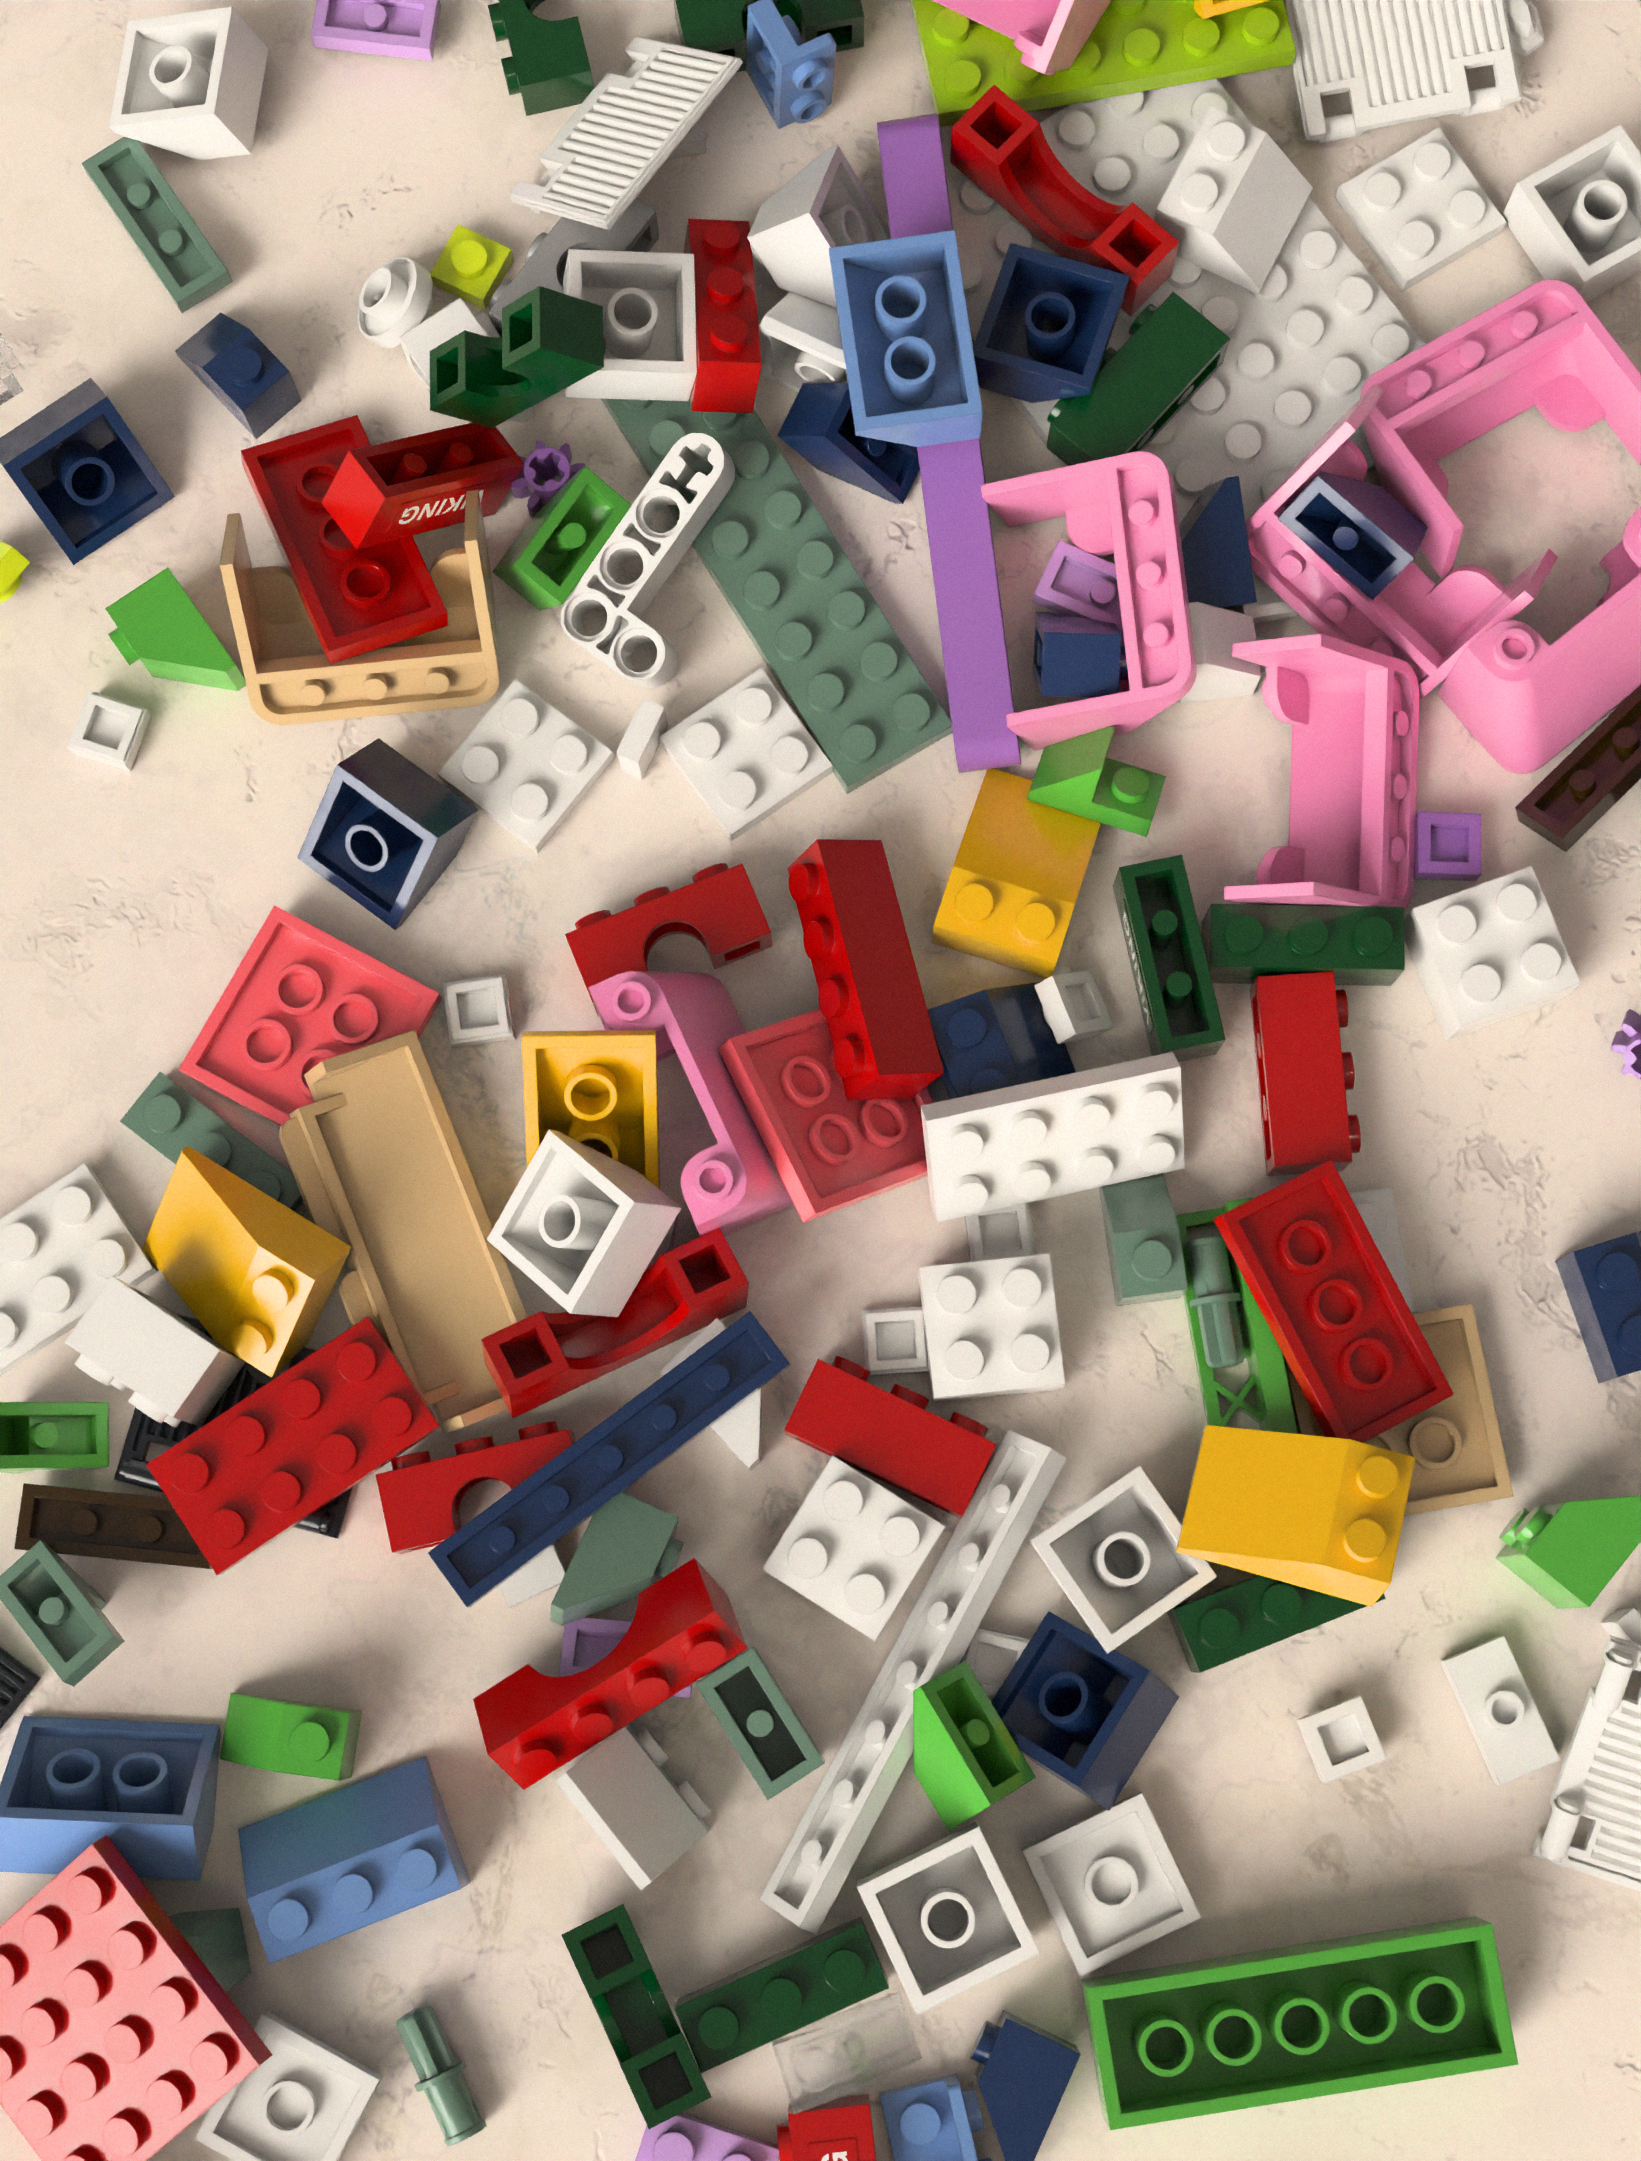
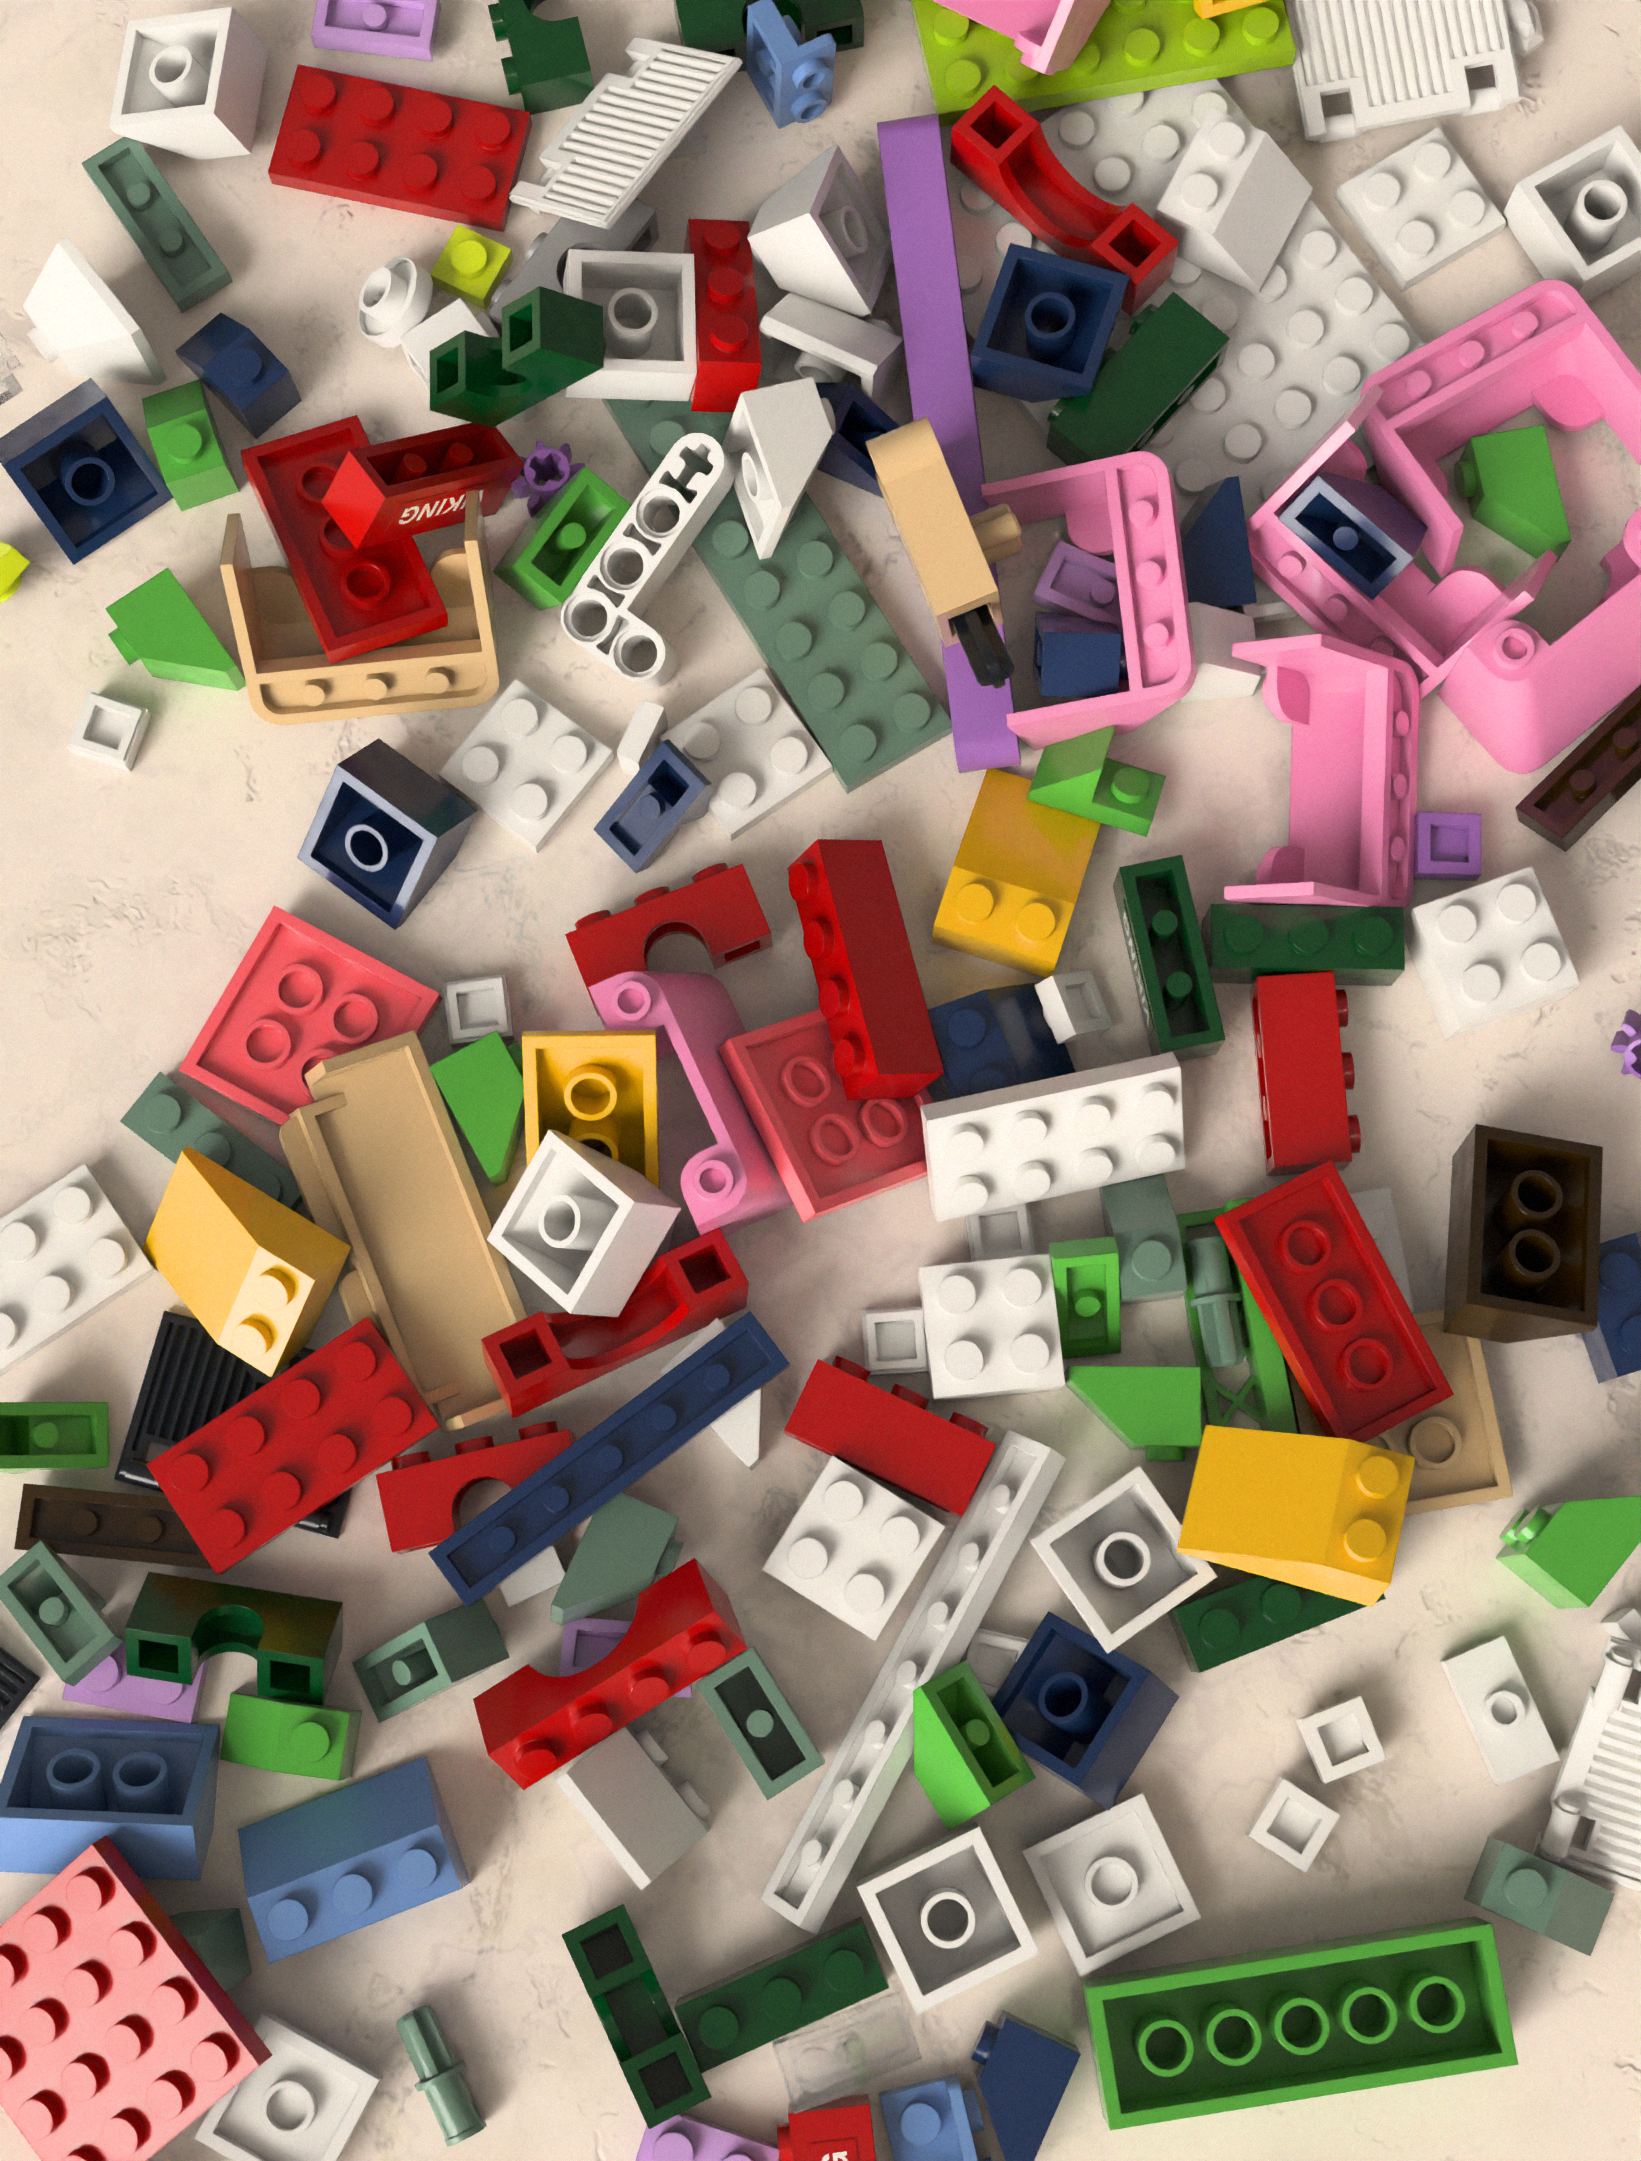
(86, 323): none -> white slope
(114, 1689): none -> lavender plate
(156, 1353): white brick -> none
(188, 445): none -> bright green slope
(188, 1620): none -> dark green arch
(400, 148): none -> red plate
(430, 1659): none -> sand green slope
(487, 1099): none -> bright green slope
(655, 806): none -> dark blue slope
(775, 450): none -> white slope
(907, 340): medium blue slope -> none
(947, 546): none -> tan piece
(1087, 1296): none -> bright green slope
(1144, 1405): none -> bright green slope
(1292, 1824): none -> white plate
(1515, 489): none -> bright green slope
(1523, 1237): none -> dark brown slope
(1539, 1895): none -> sand green slope

